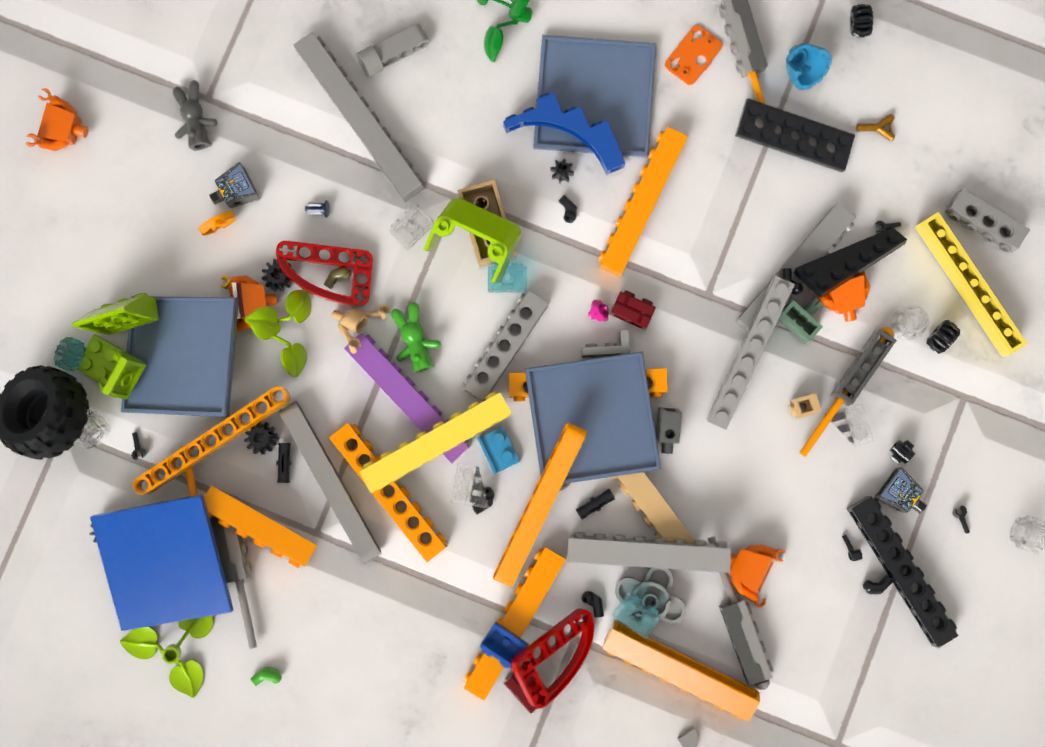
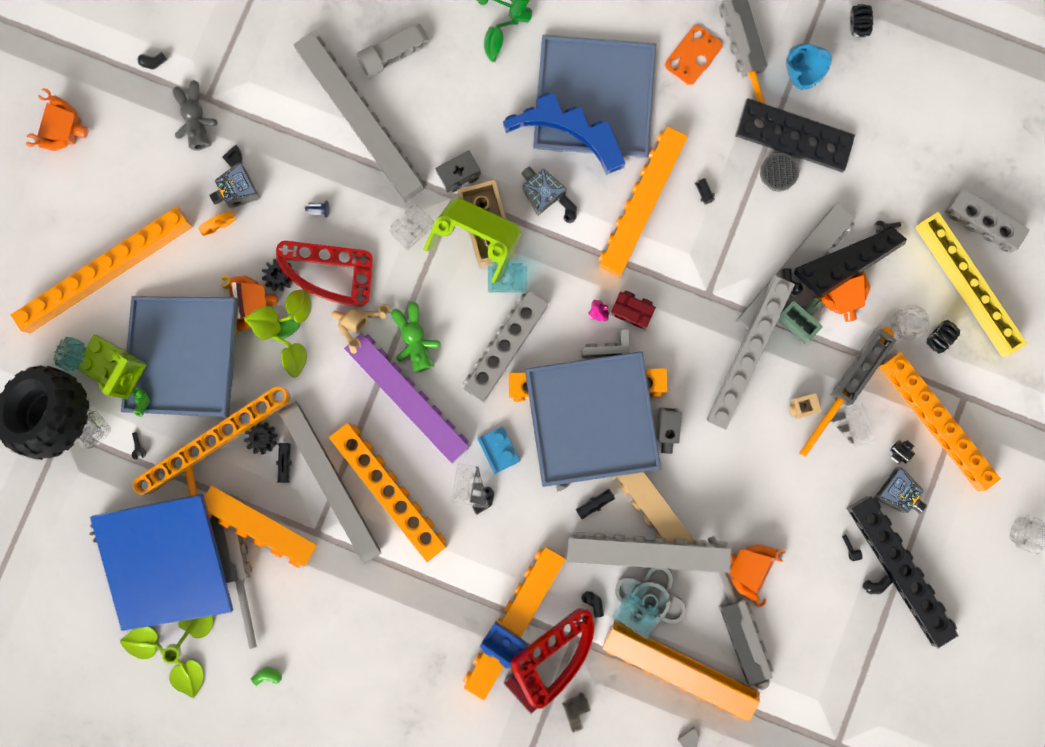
(101, 270): none -> light orange brick
(120, 316): lime slope -> none
(142, 401): none -> bright green arm
(151, 62): none -> black arm
(233, 156): none -> black tile
(288, 328): none -> bright green tile
(341, 272): olive arm -> none
(435, 443): light yellow brick -> none
(464, 163): none -> dark grey brick
(539, 504): light orange beam -> none
(542, 189): none -> torso
(564, 166): black gear -> none
(575, 707): none -> clear smoke piece
(704, 191): none -> black pin
(779, 171): none -> tile
(879, 127): pearl gold piece -> none
(940, 422): none -> light orange brick
(962, 518): black hand -> none

